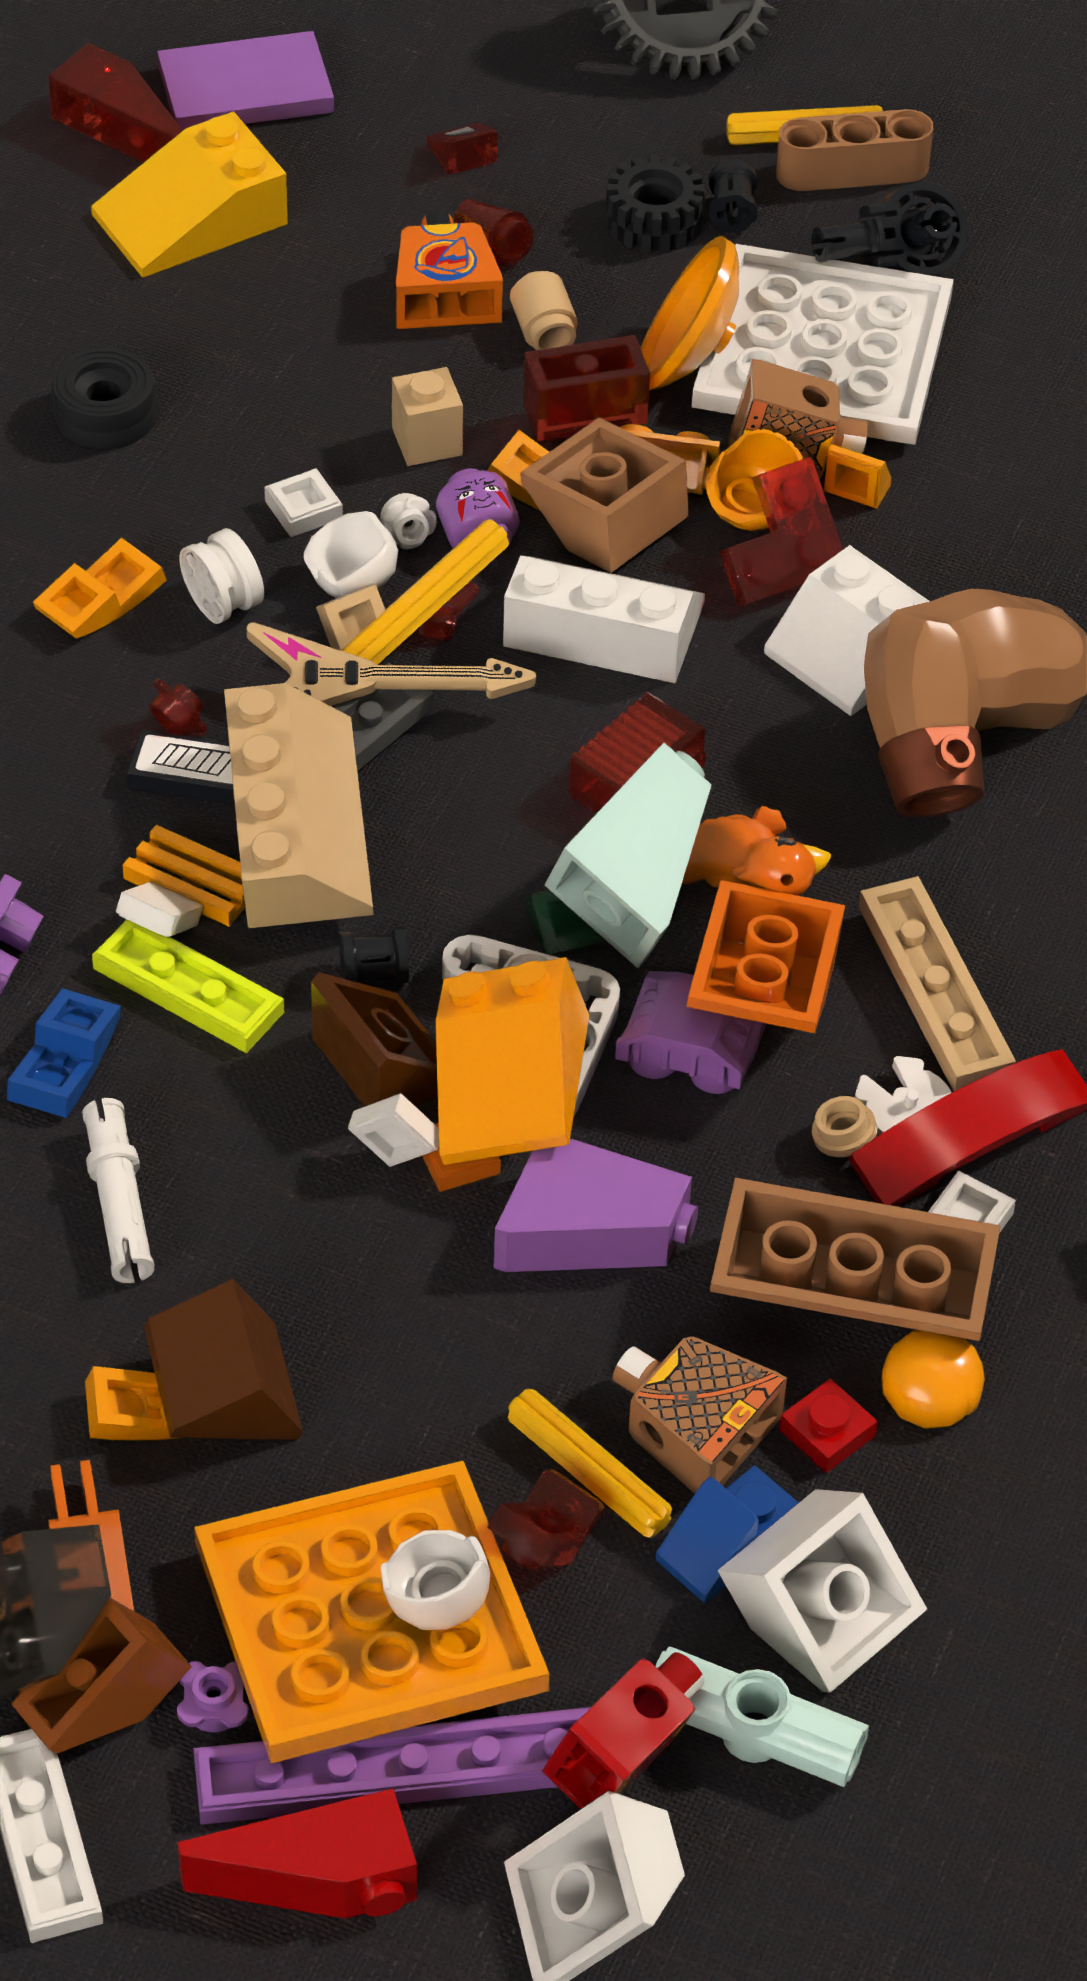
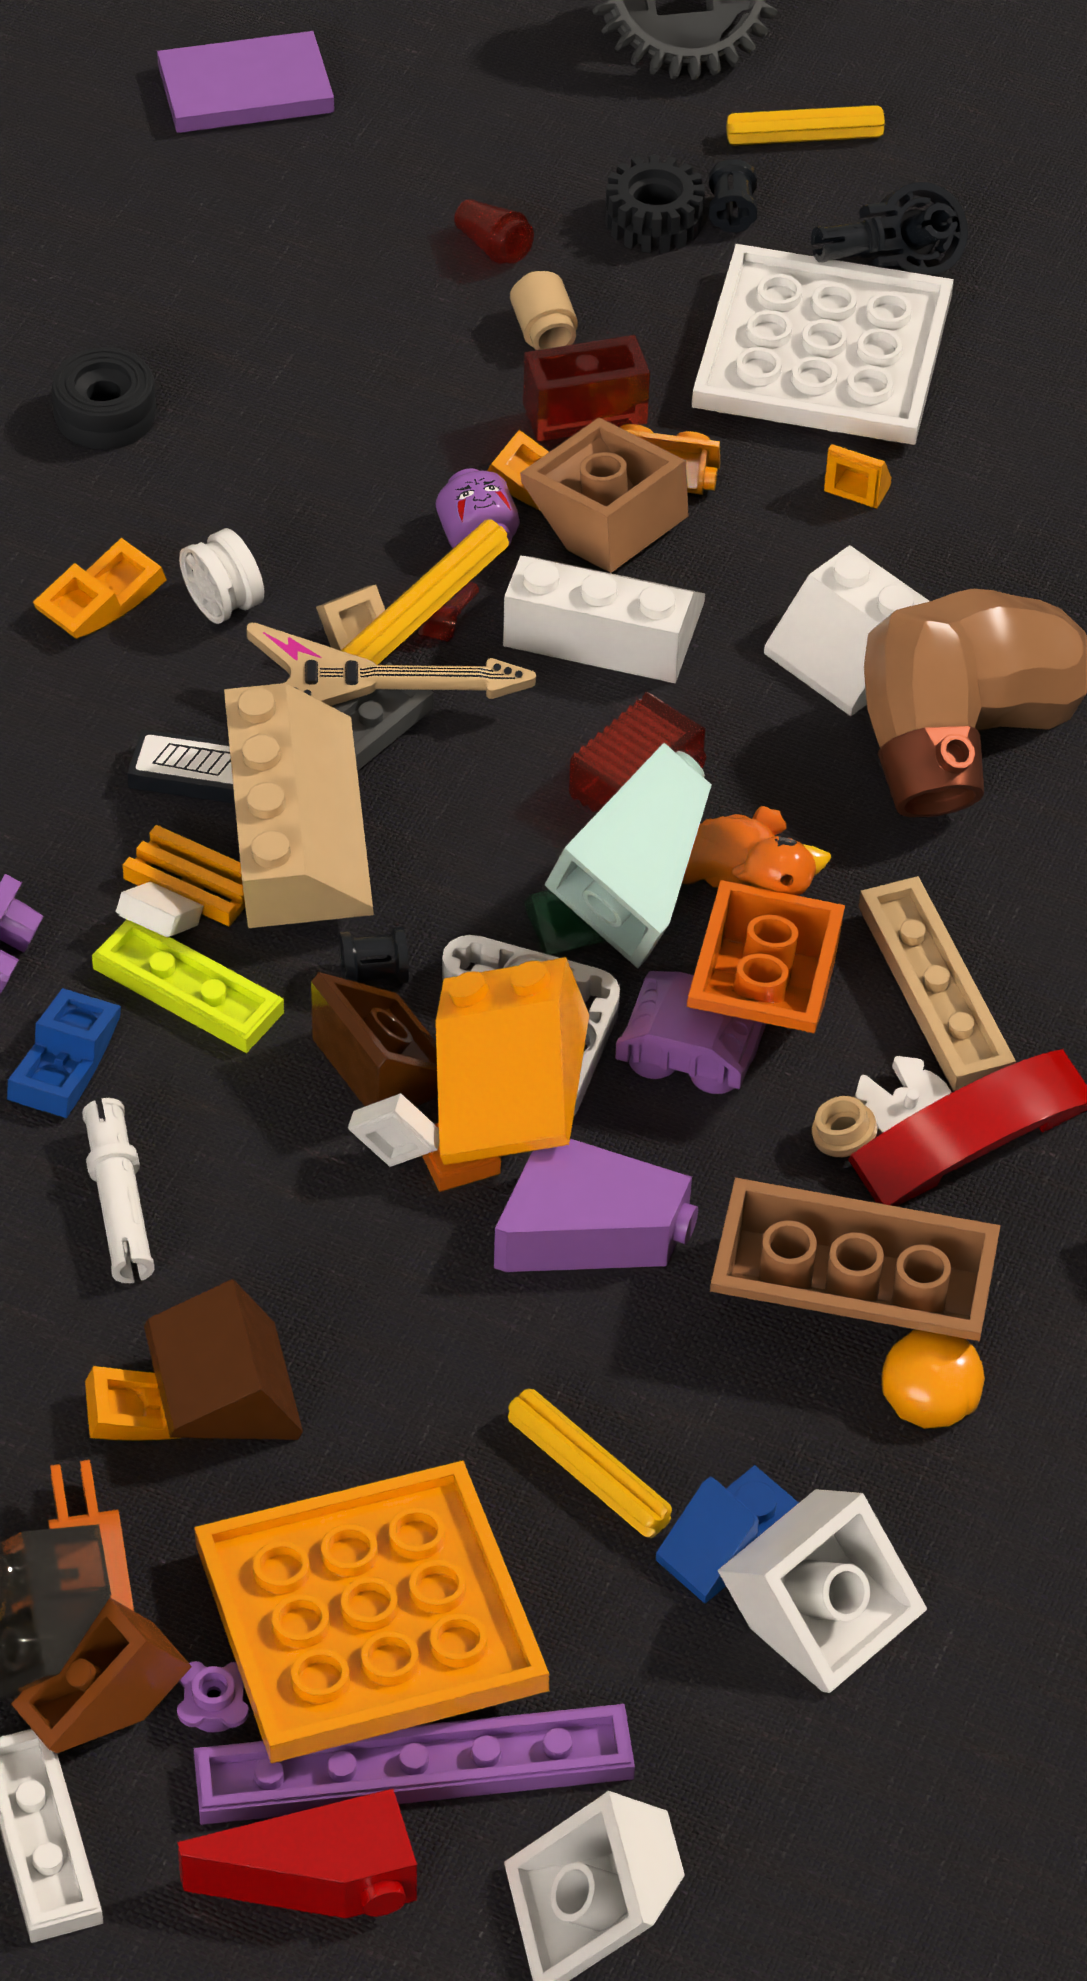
(110, 103): clear red slope -> none
(177, 709): clear red plate -> none
(195, 197): yellow slope -> none
(303, 502): white tile -> none
(351, 554): white hair -> none
(403, 509): white plate -> none
(427, 416): tan brick -> none
(436, 1579): white hair -> none
(446, 275): orange torso -> none
(465, 147): clear red slope -> none
(548, 1524): clear red bracket -> none
(625, 1729): red torso -> none
(694, 315): light orange dish -> none
(699, 1408): medium nougat torso -> none
(731, 475): light orange hair -> none
(793, 1732): light aqua piece -> none
(799, 539): clear red plate -> none
(800, 409): medium nougat torso -> none
(828, 1425): red plate -> none
(854, 150): medium nougat beam -> none
(974, 1201): white tile -> none

